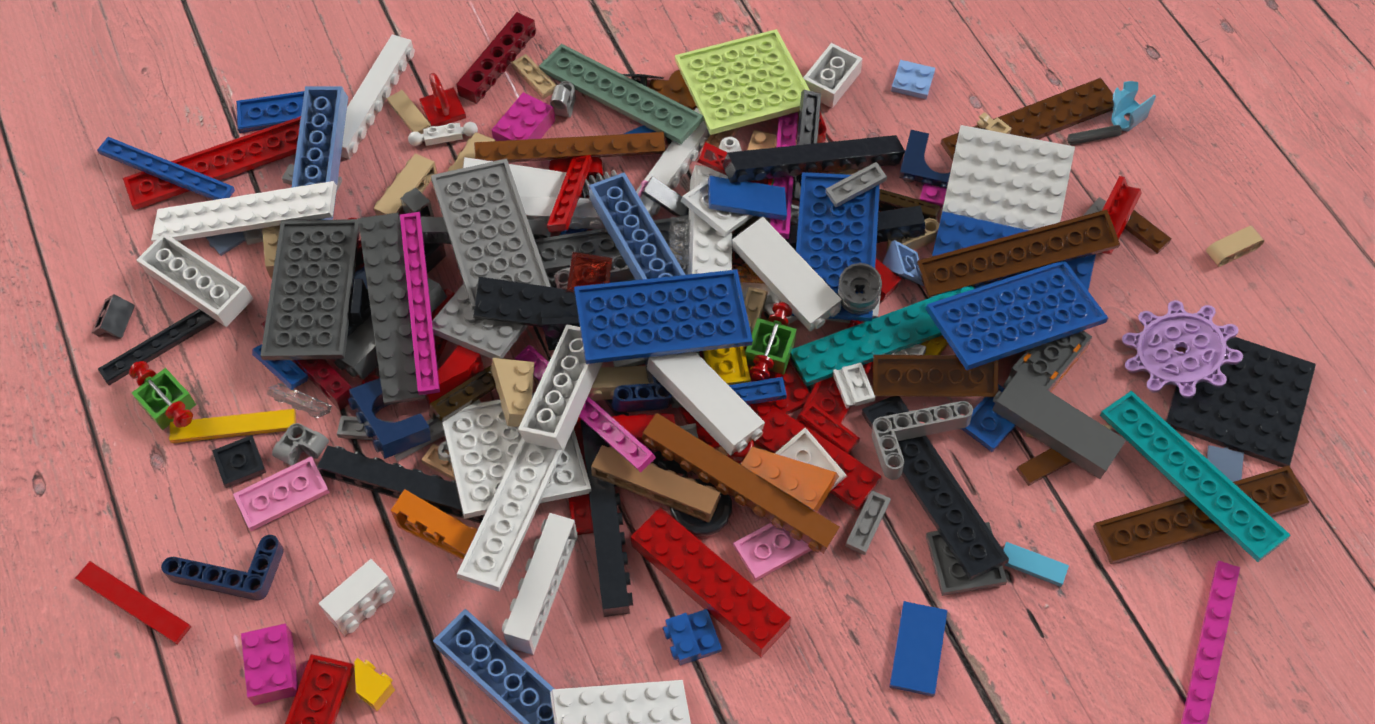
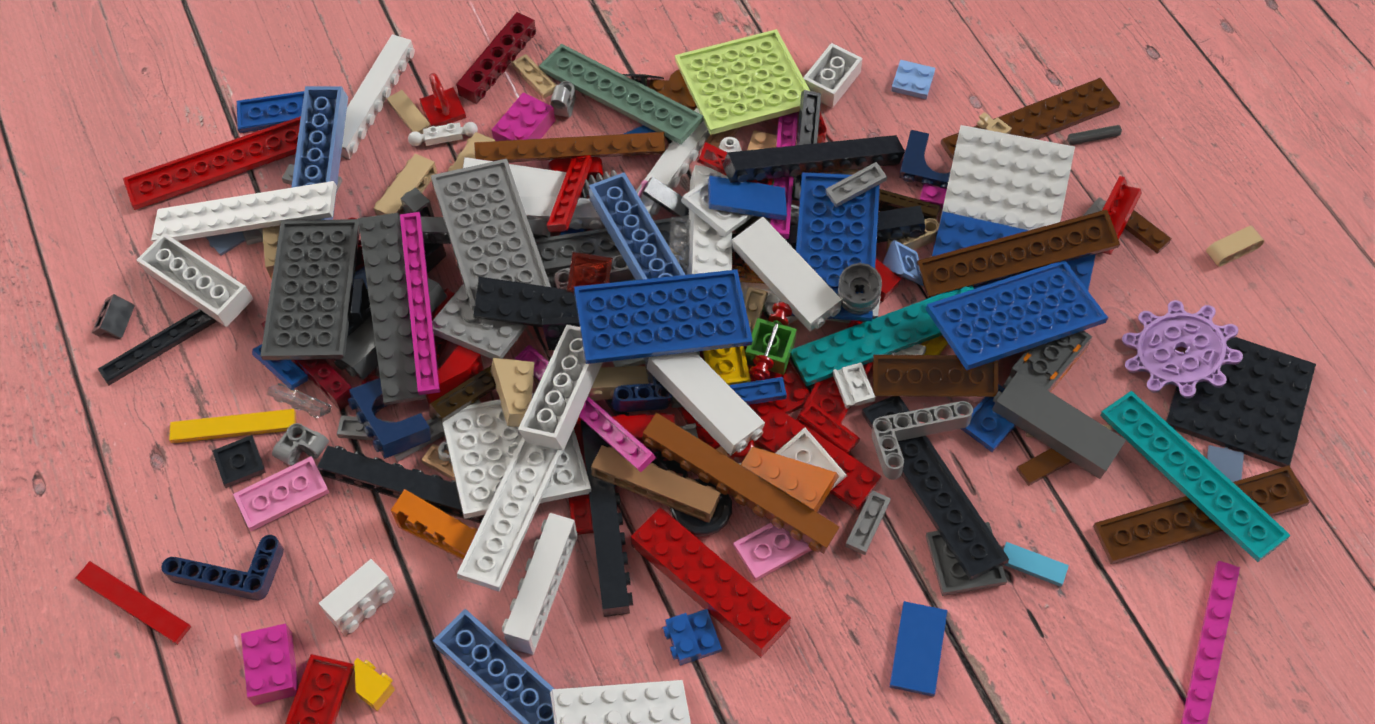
(162, 396): bright green brick -> none
(165, 169): blue tile -> none
(1125, 104): medium azure piece -> none

